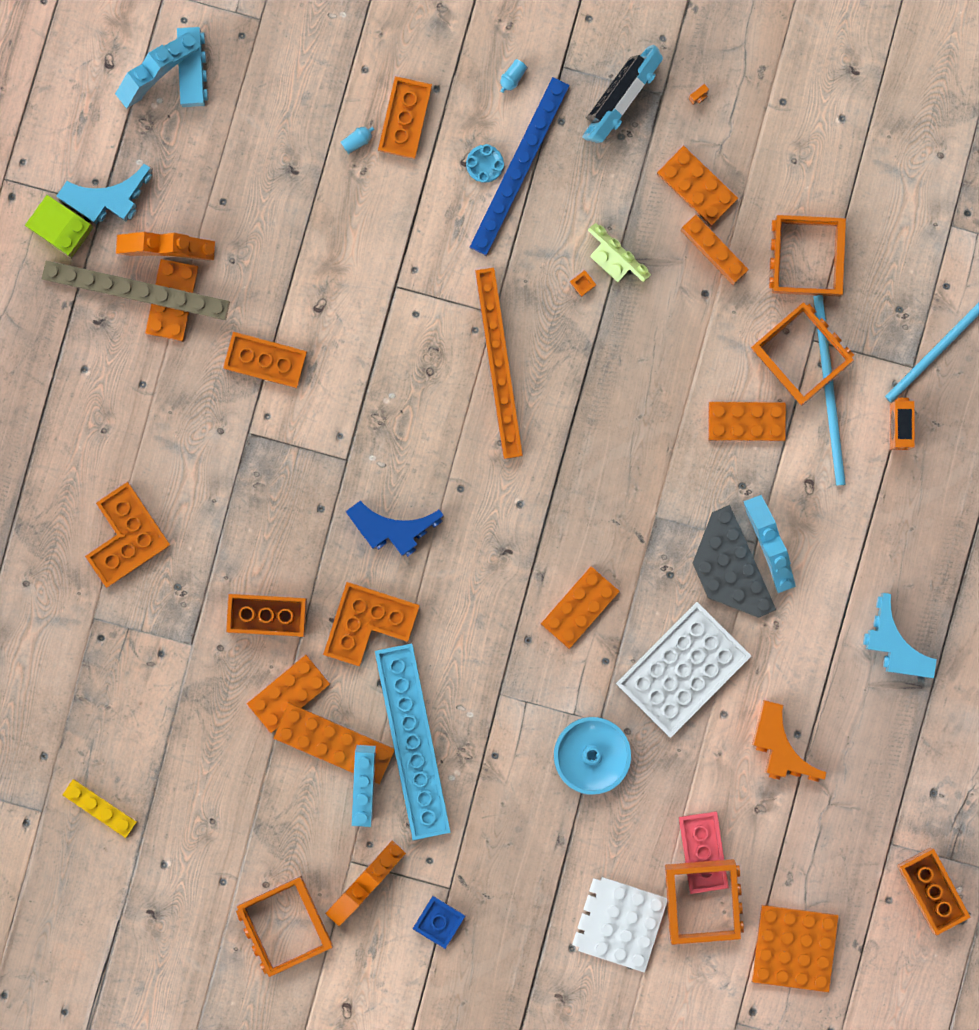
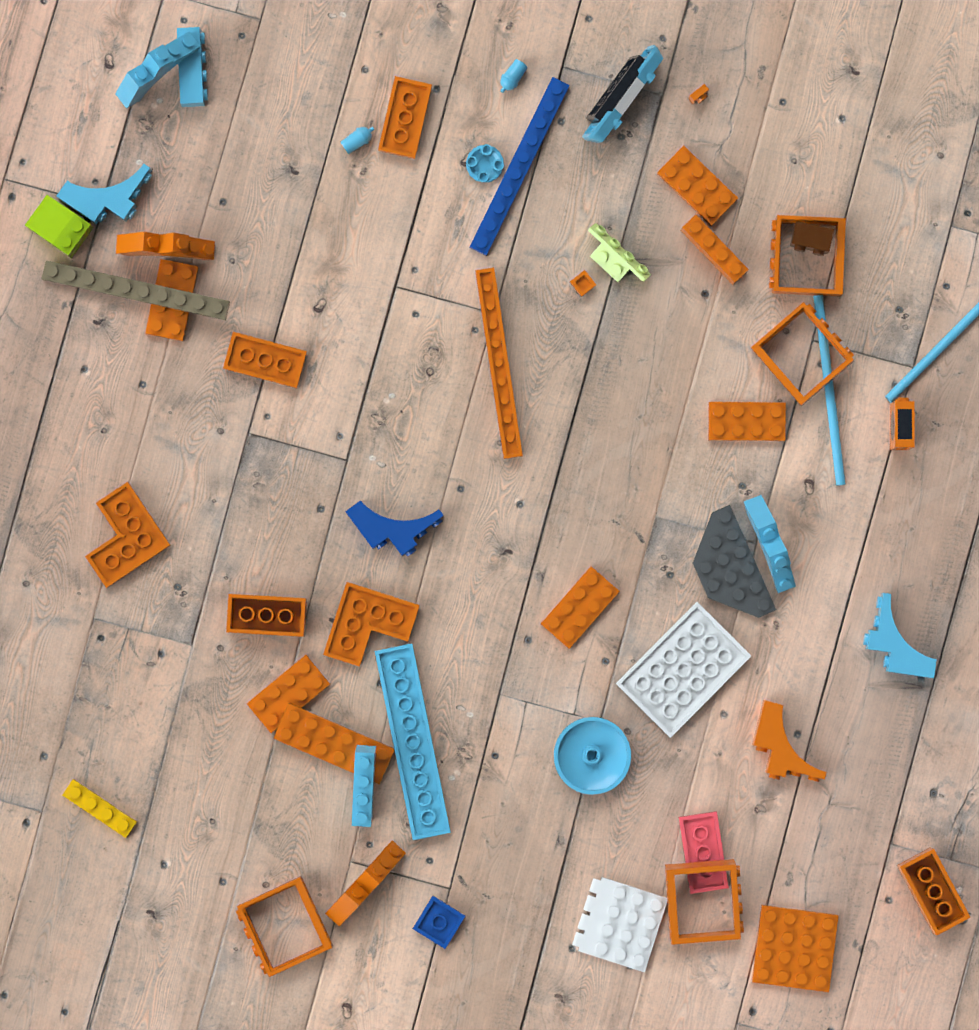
(811, 238): none -> reddish brown brick

